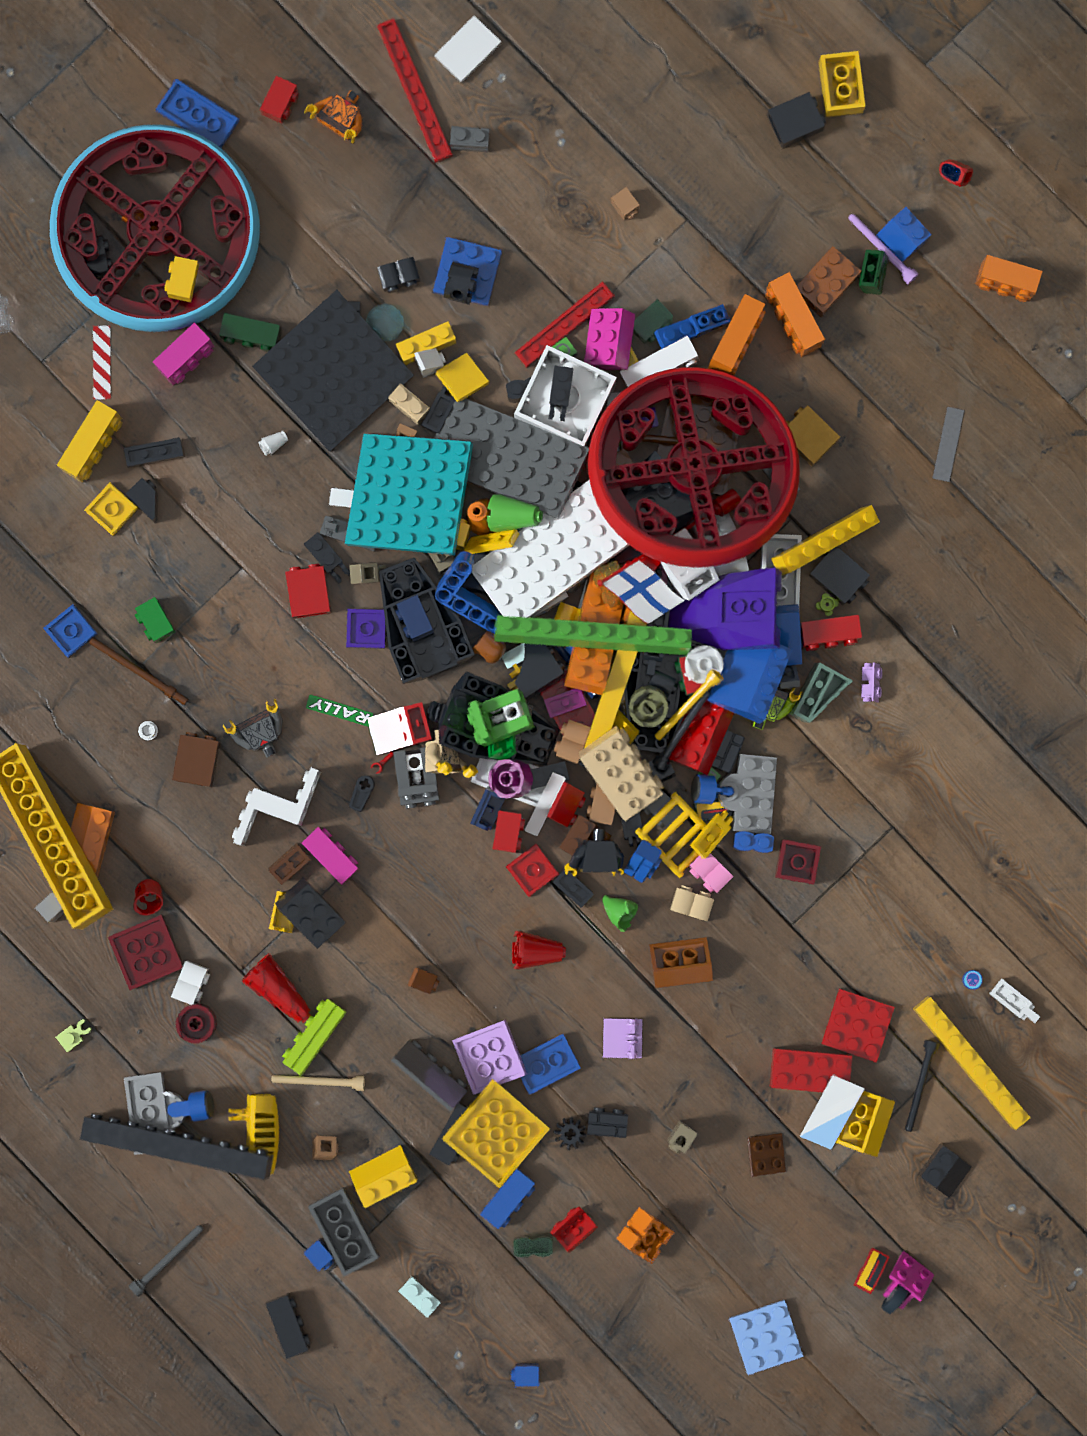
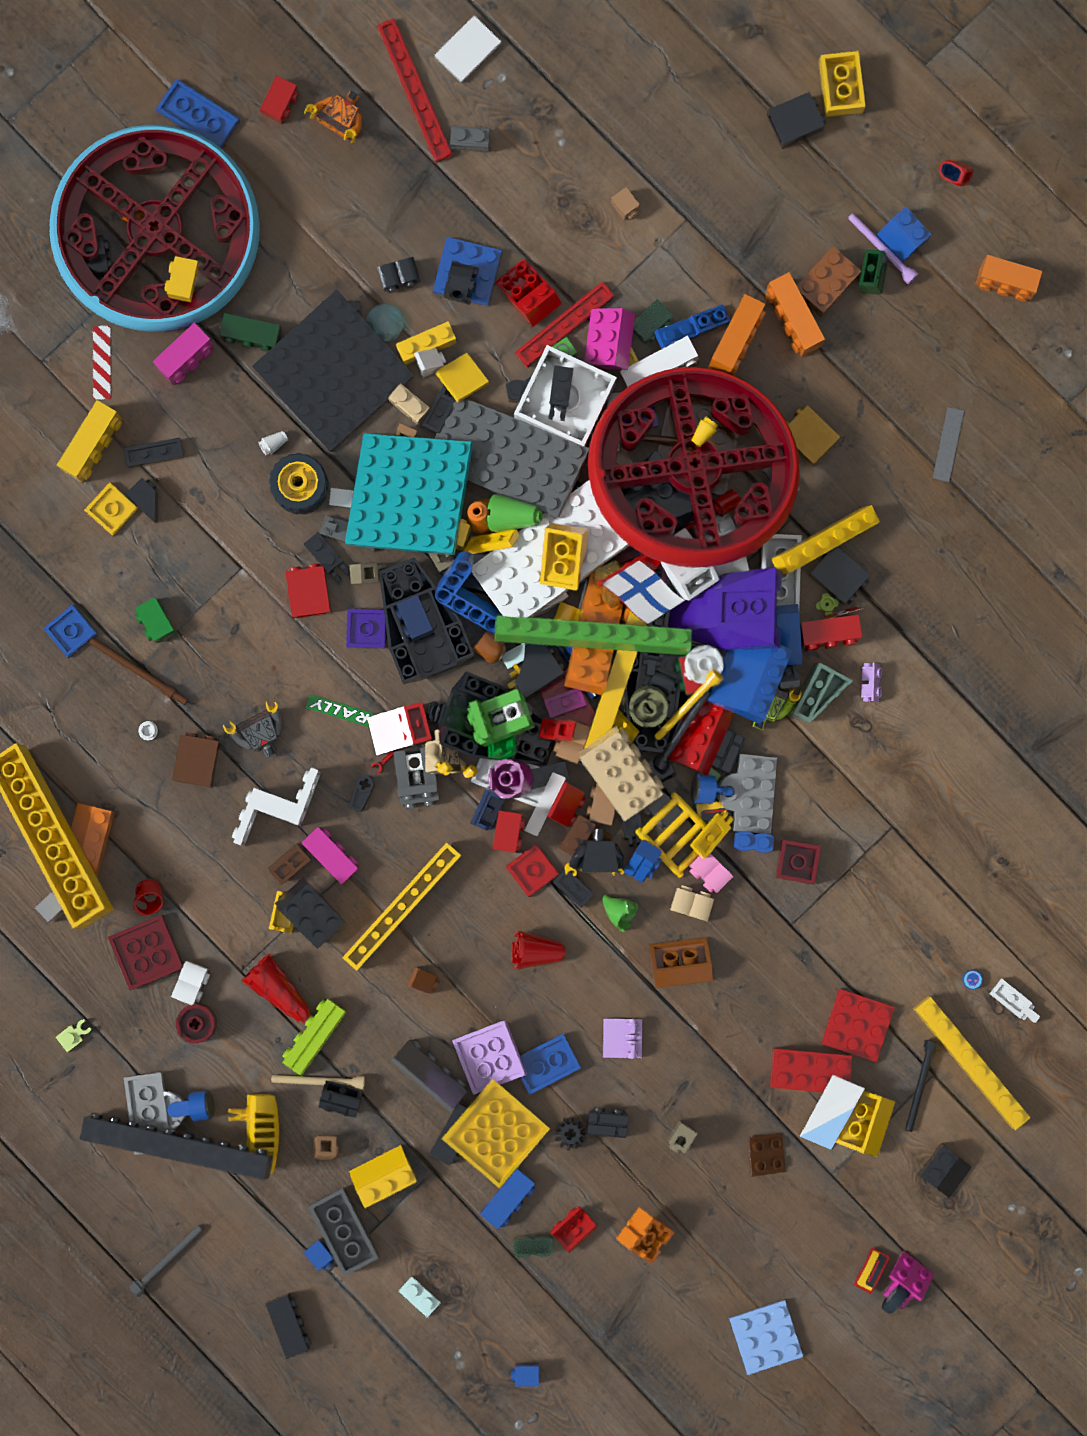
(290, 471): none -> wheel
(340, 1099): none -> black brick
(401, 906): none -> yellow brick
(528, 292): none -> red slope
(557, 730): none -> red slope
(563, 555): none -> yellow slope
(704, 431): none -> yellow cone
(842, 612): none -> red sticker

